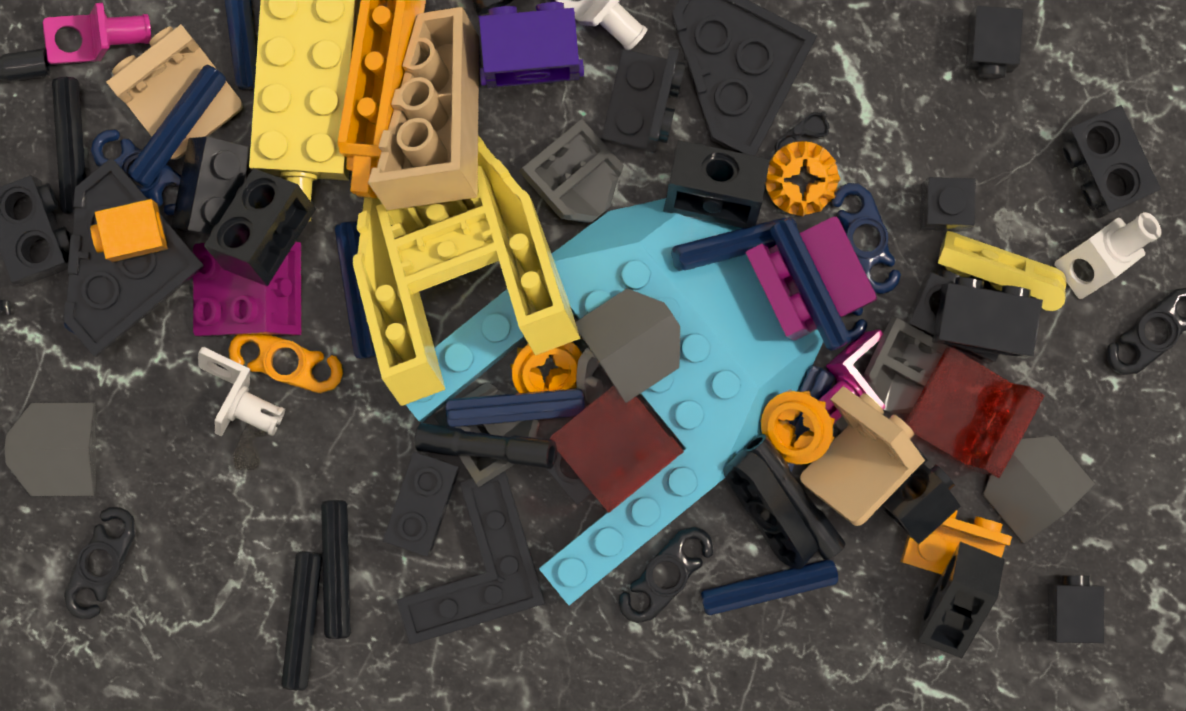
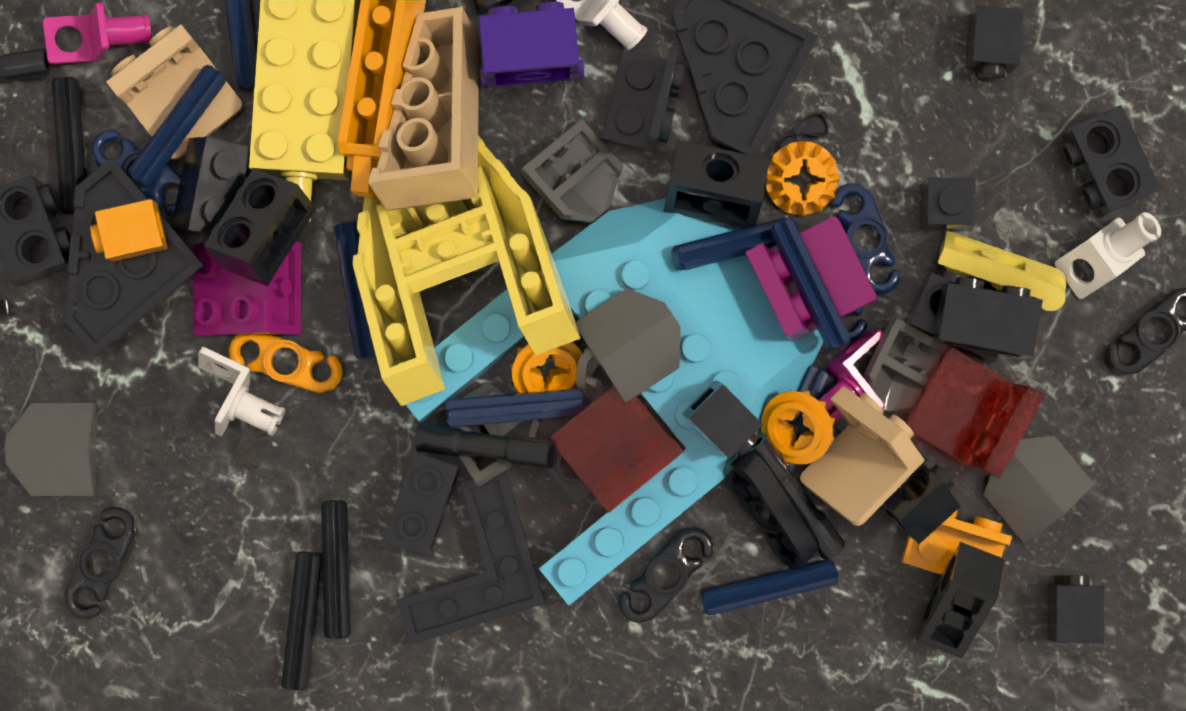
(723, 420): none -> black brick

